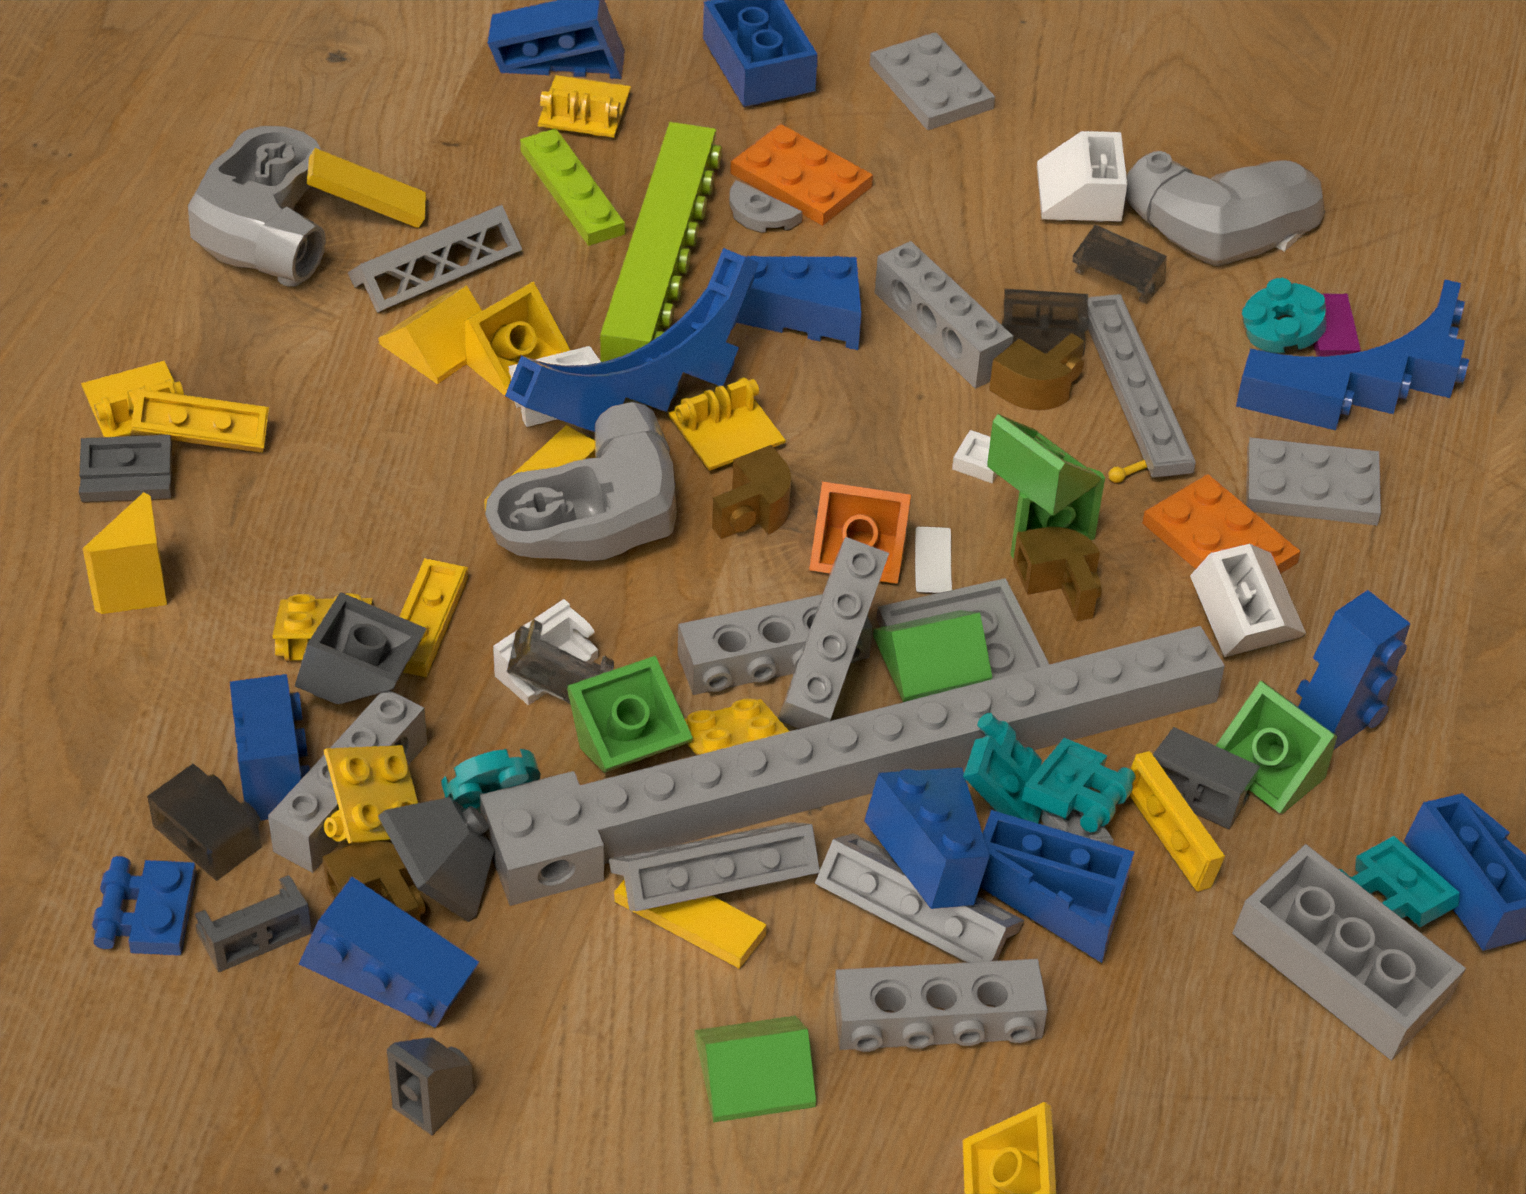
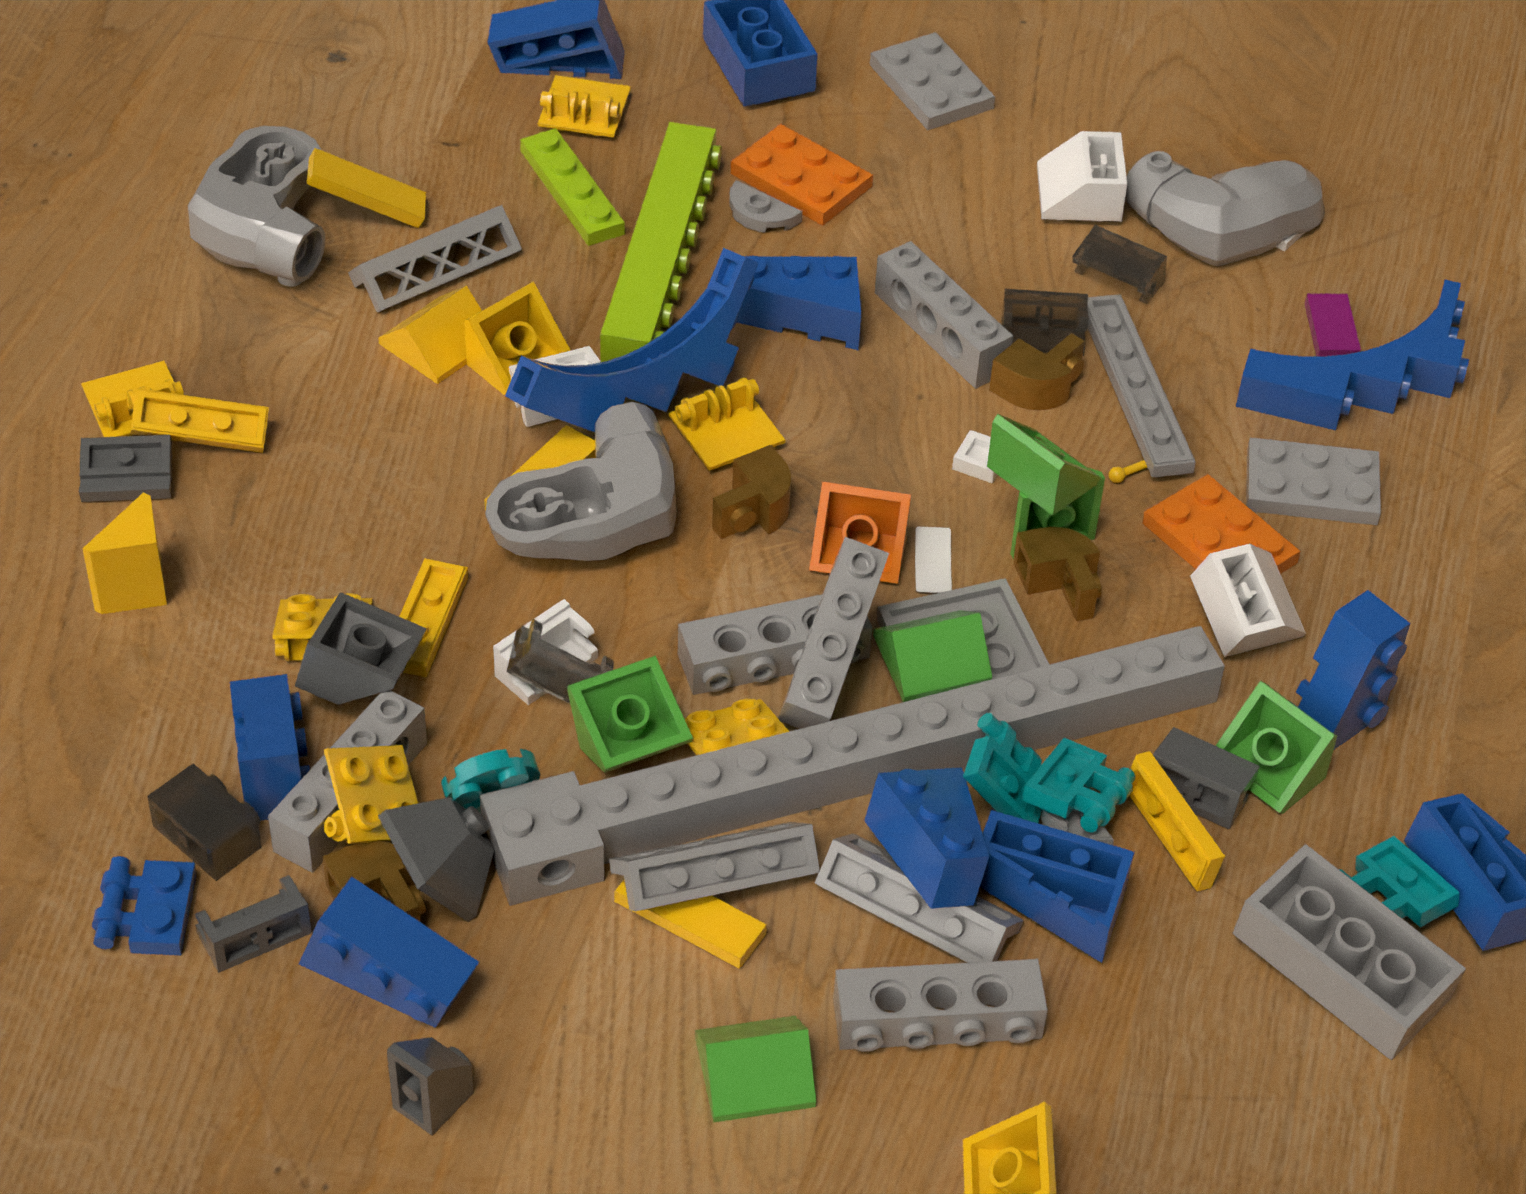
(1281, 299): teal plate -> none

